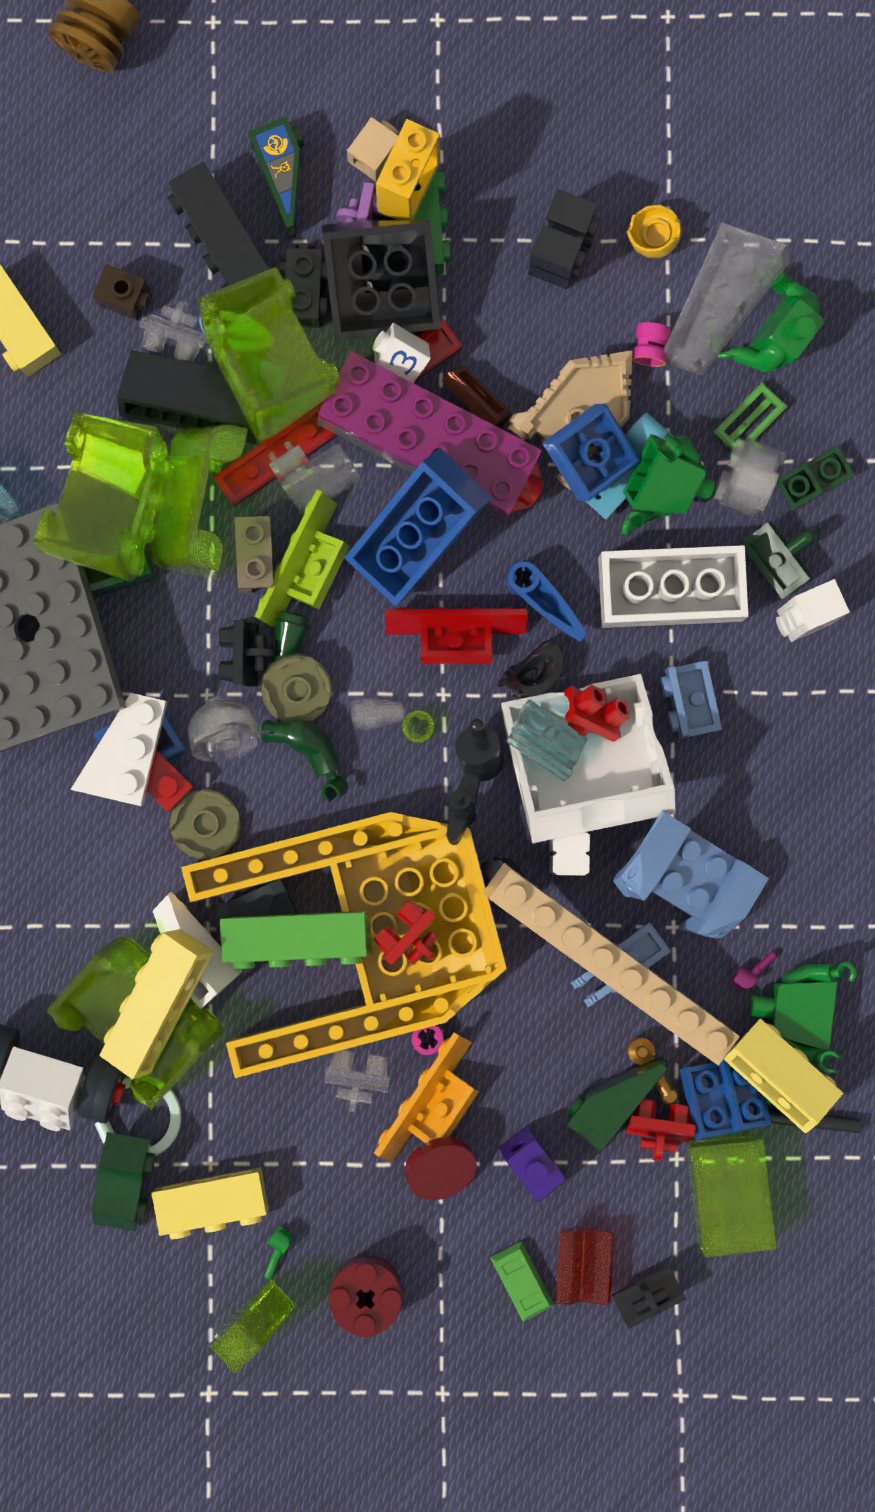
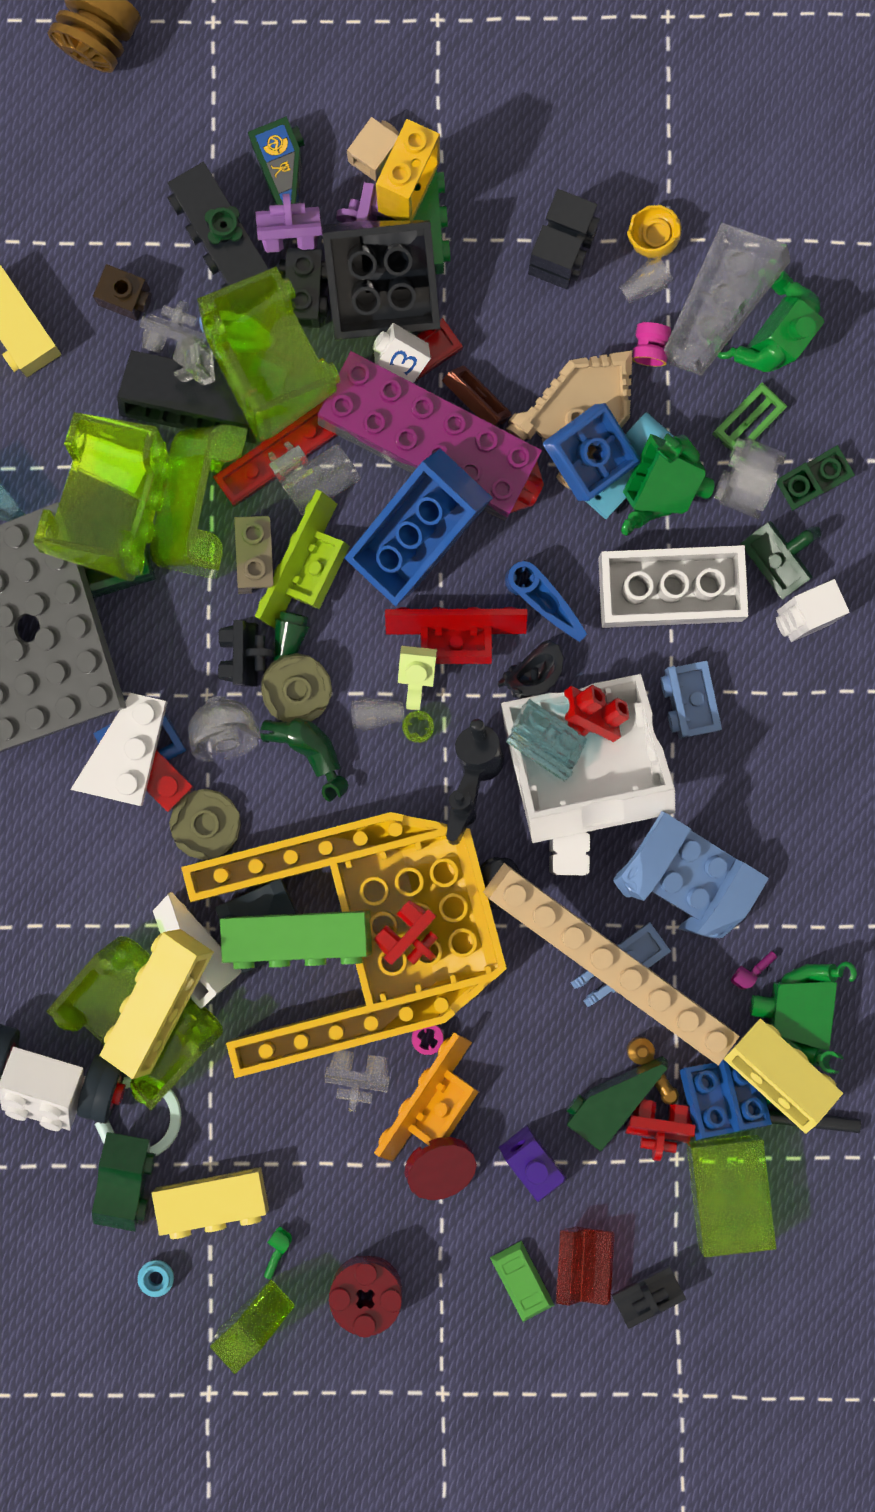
(150, 1288): none -> medium azure plate
(196, 362): none -> clear tile
(216, 217): none -> dark green plate
(288, 222): none -> medium lavender hips
(416, 670): none -> yellowish green plate
(647, 280): none -> clear cone

